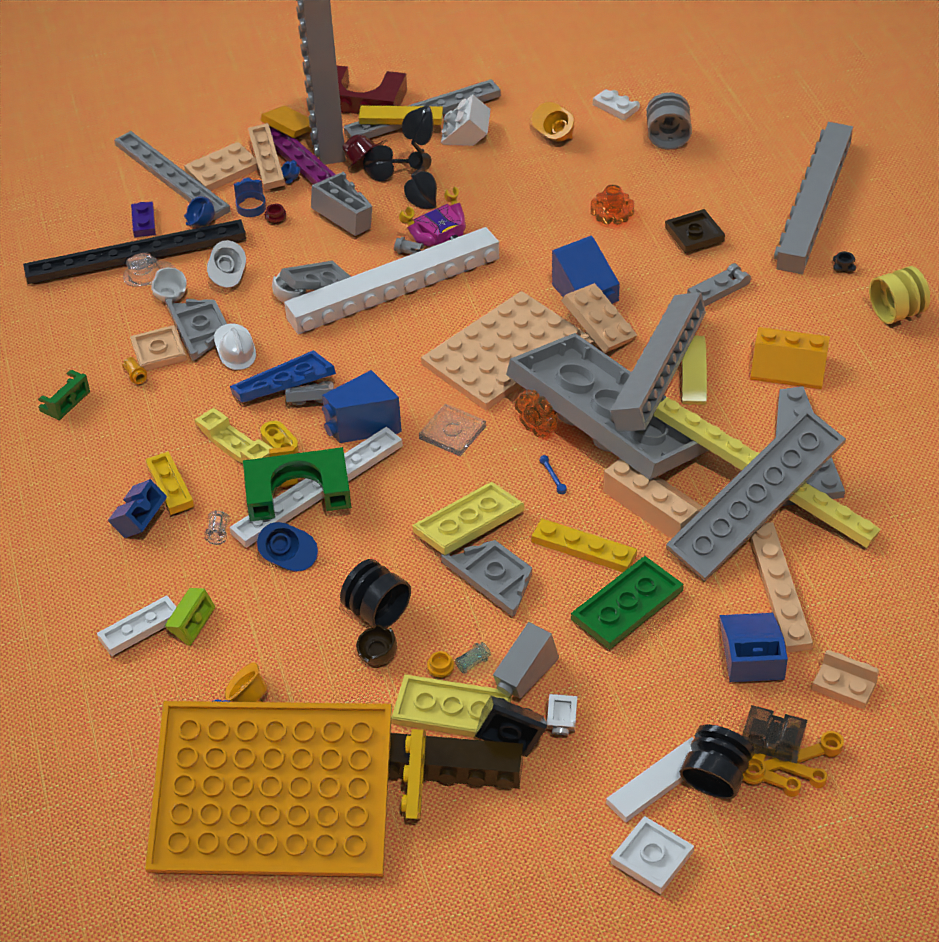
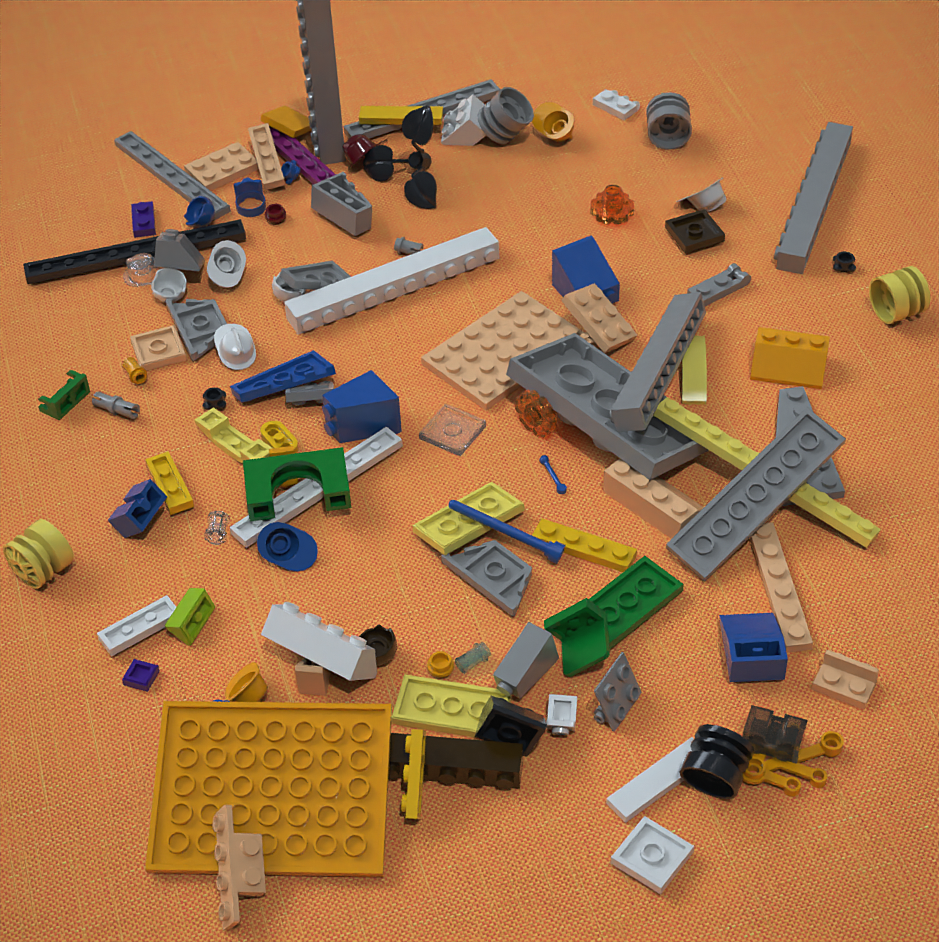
(38, 553): none -> light yellow wheel
(115, 405): none -> light grey pin
(140, 675): none -> dark purple tile
(177, 252): none -> light grey slope
(214, 398): none -> black plate
(239, 866): none -> light nougat bracket
(312, 678): none -> light nougat slope
(320, 642): none -> white slope
(375, 593): black wheel -> none
(388, 93): dark red arch -> none
(437, 225): dark pink torso -> none
(505, 115): none -> light grey wheel
(551, 550): none -> blue piece
(582, 634): none -> green bracket
(616, 693): none -> light grey hinge
(708, 198): none -> white piece

